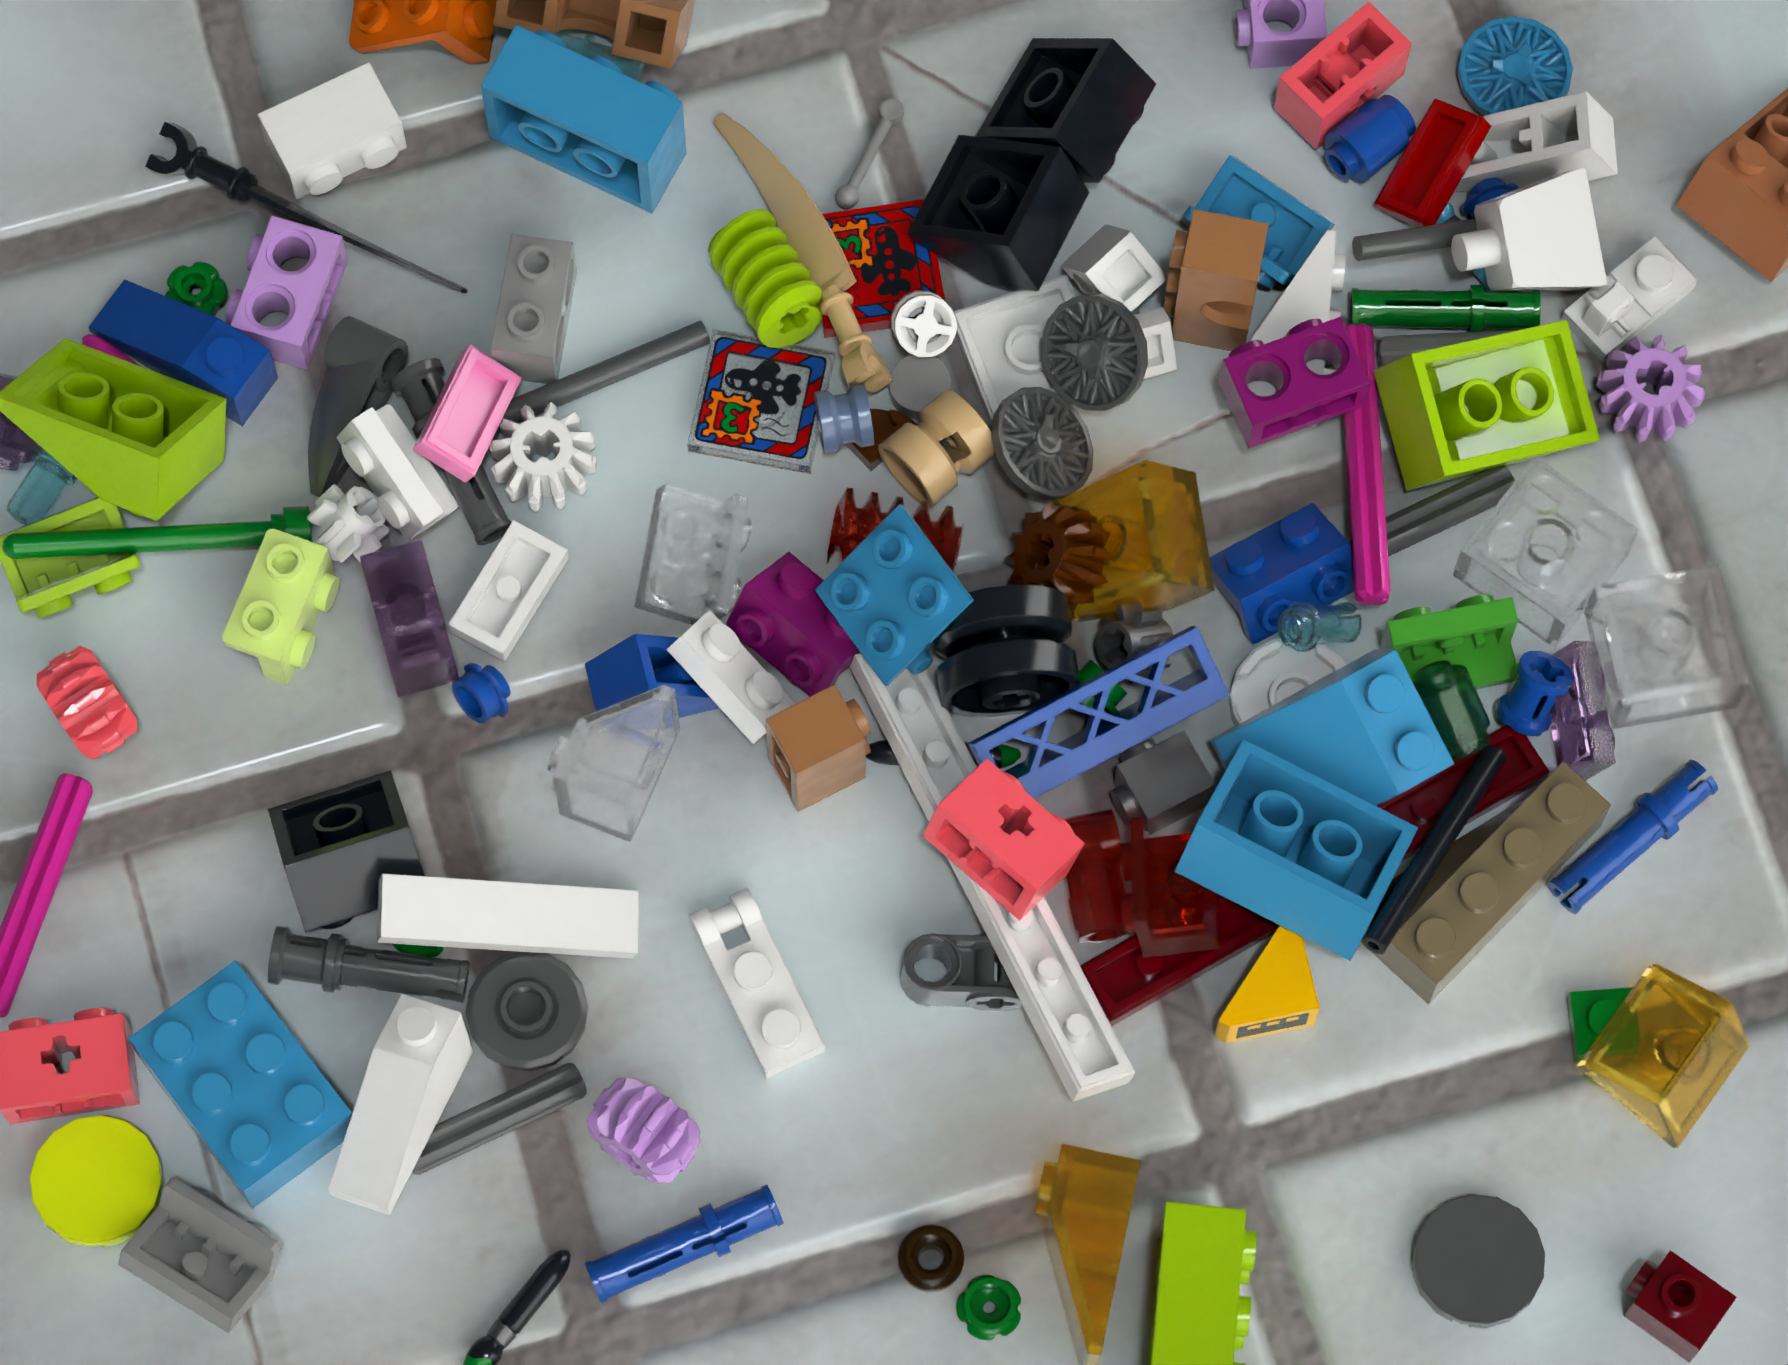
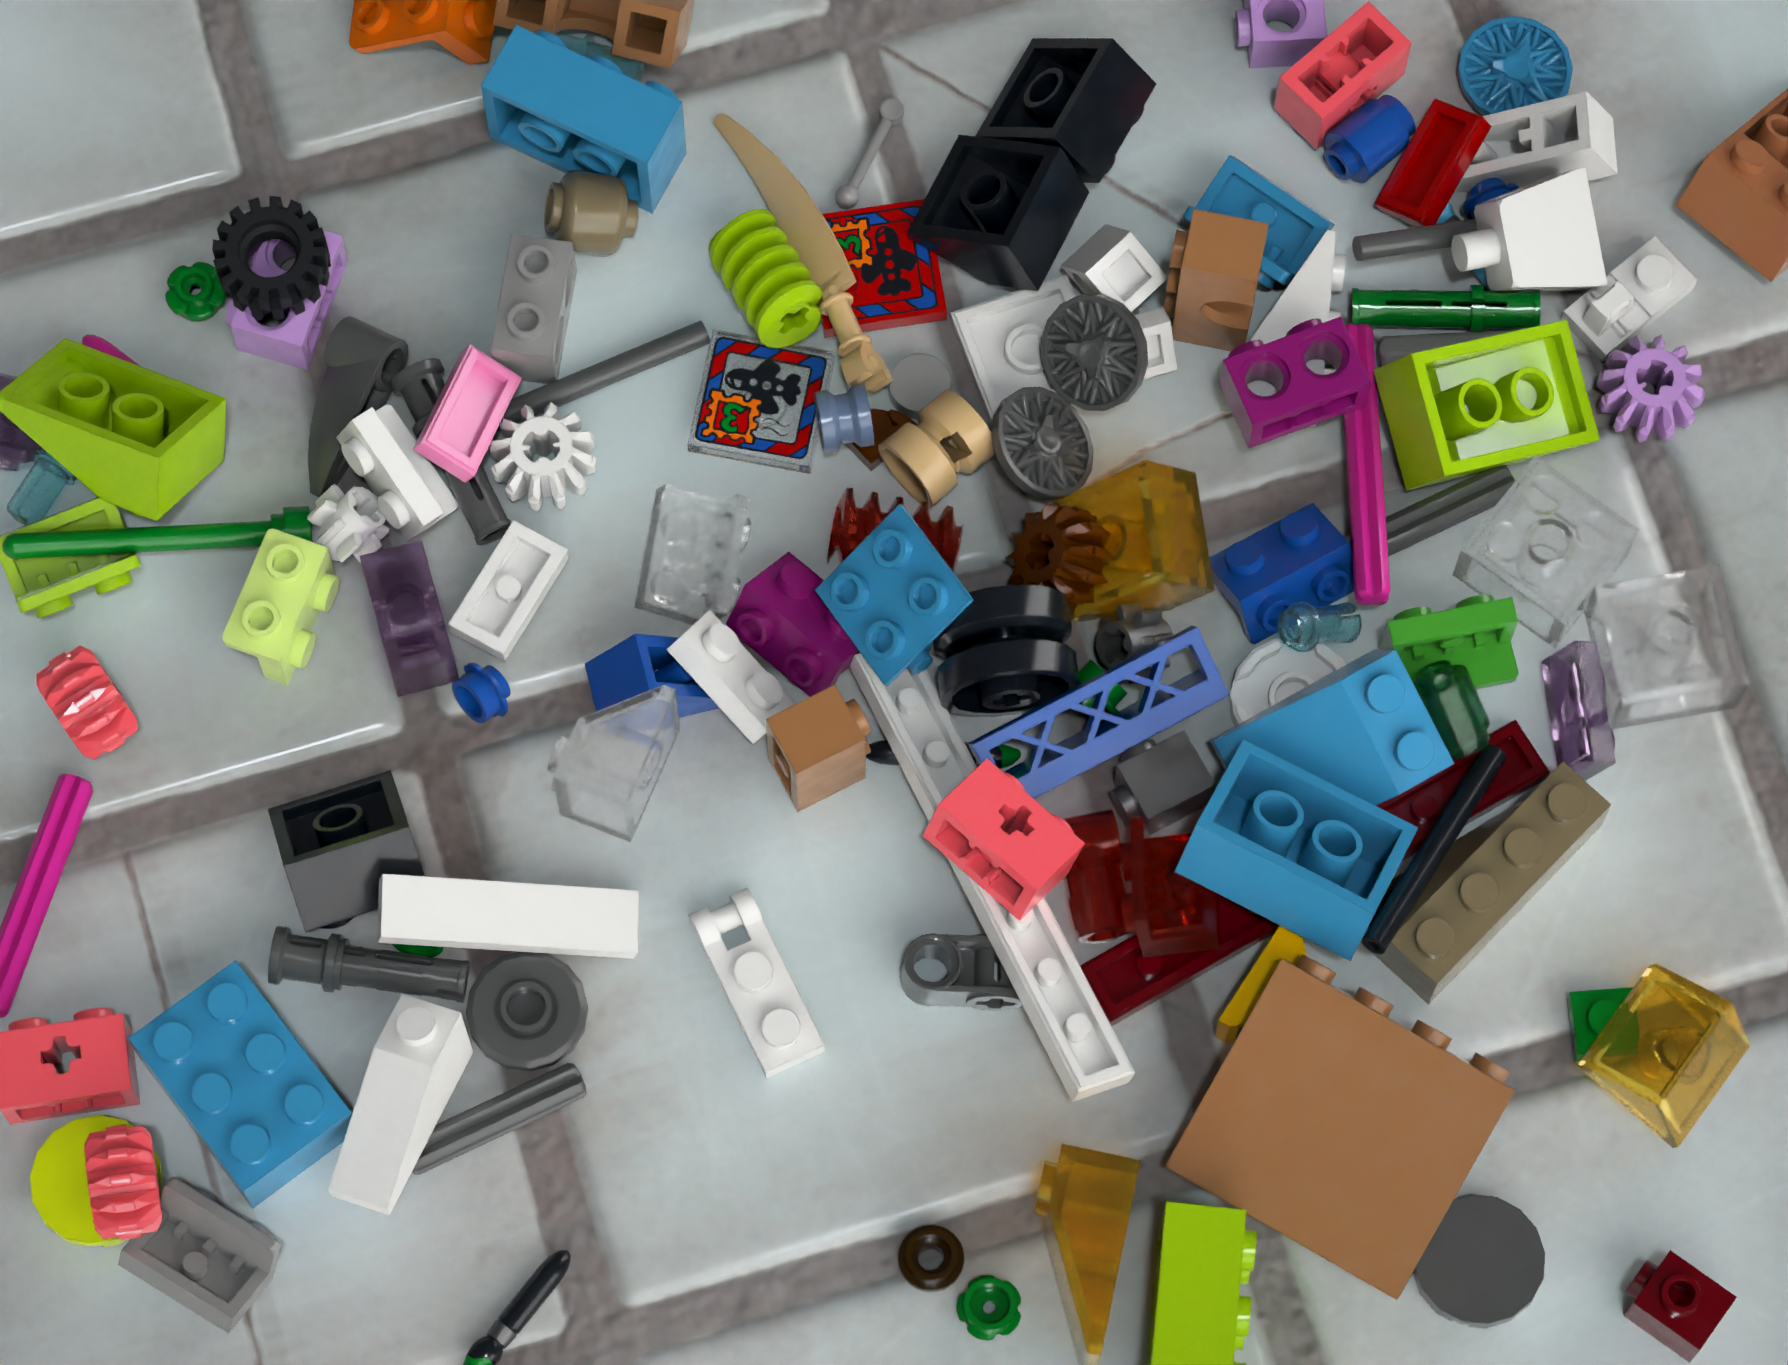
(123, 1182): none -> coral gear
(188, 347): blue slope -> none
(243, 186): black sword -> none
(265, 224): none -> black tyre
(333, 131): white brick -> none
(590, 211): none -> dark tan head
(643, 1130): lavender gear -> none
(684, 1243): blue pin -> none
(932, 336): white wheel -> none
(1342, 1125): none -> medium nougat panel
(1534, 693): blue bush -> none
(1654, 818): blue pin -> none

